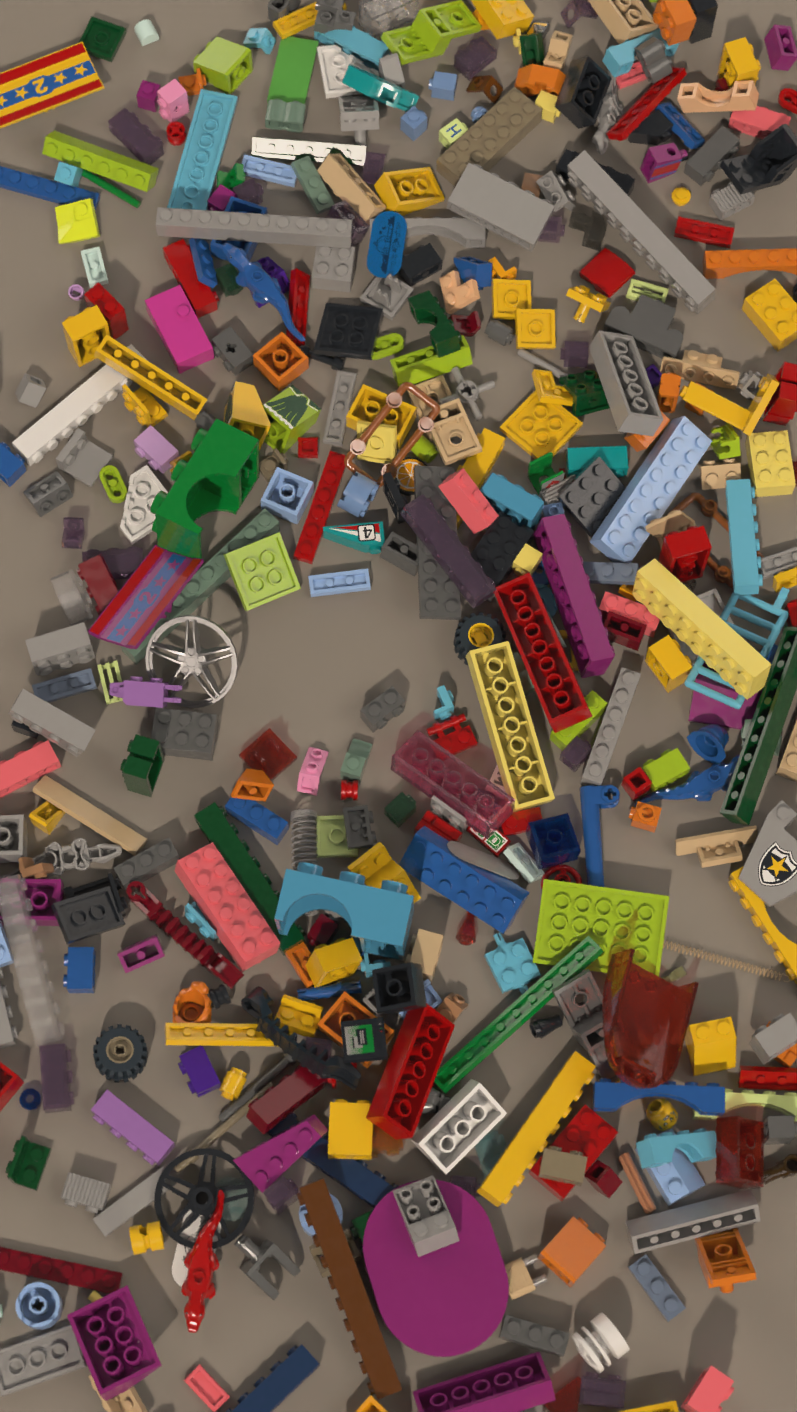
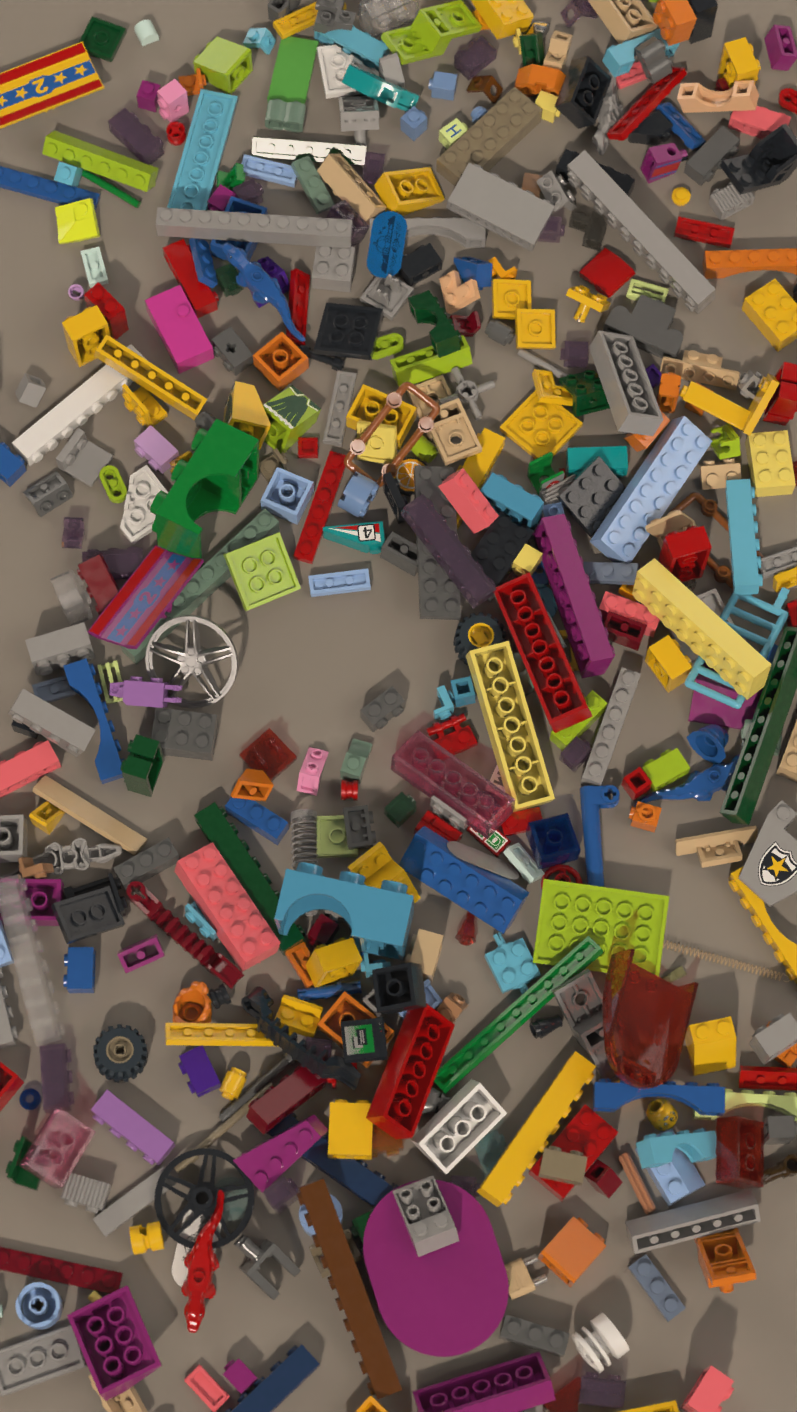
(57, 1148): none -> clear pink brick
(81, 681): none -> blue arch
(239, 1375): none -> magenta brick
(463, 691): none -> dark azure brick

